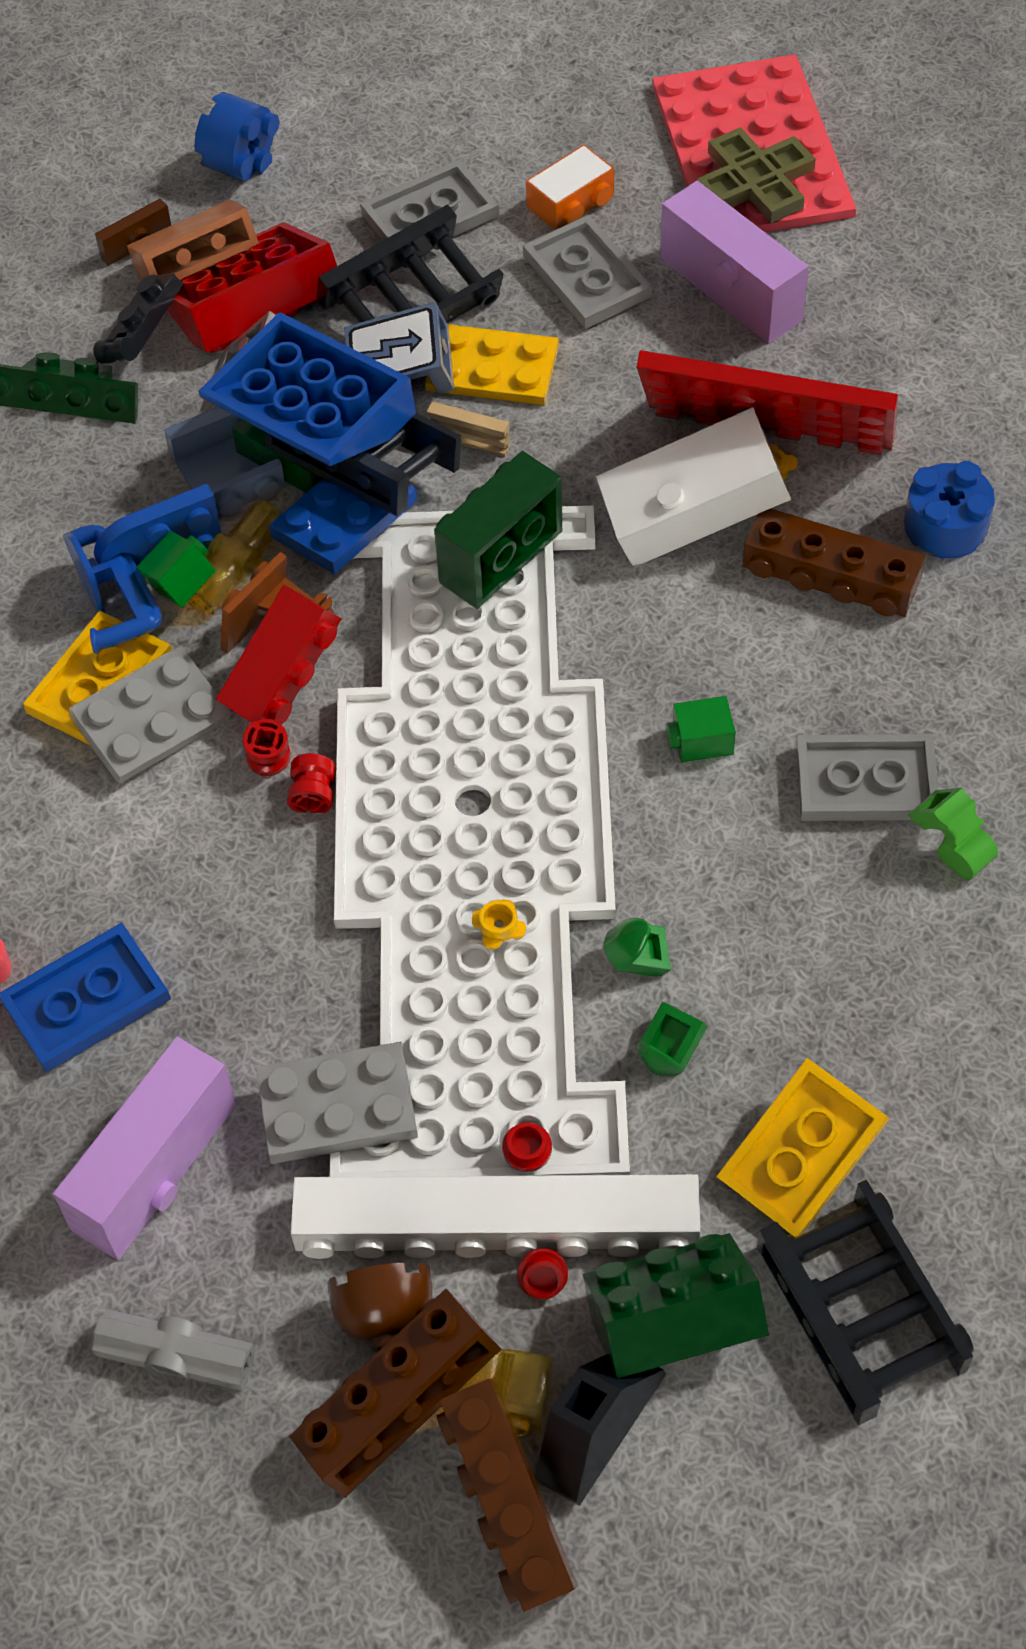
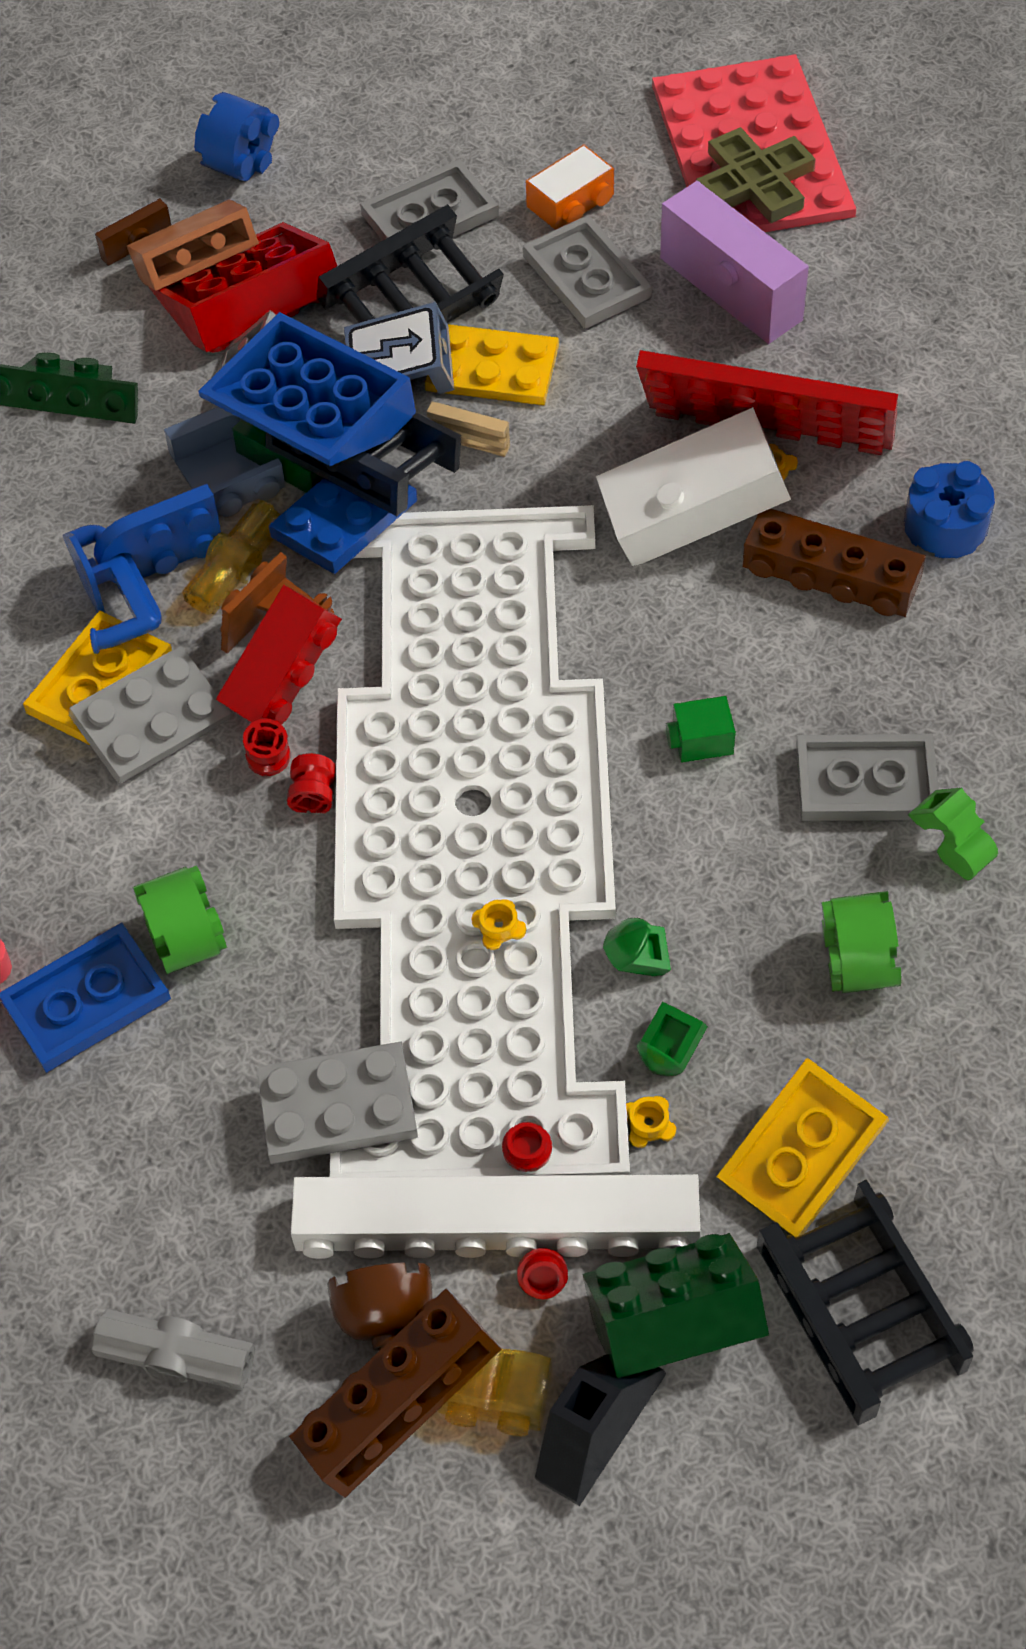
(138, 319): black plate -> none
(146, 1148): lavender brick -> none
(177, 568): green brick -> none
(179, 918): none -> bright green brick
(498, 529): dark green brick -> none
(509, 1495): reddish brown brick -> none
(655, 1109): none -> yellow plate
(861, 942): none -> bright green brick

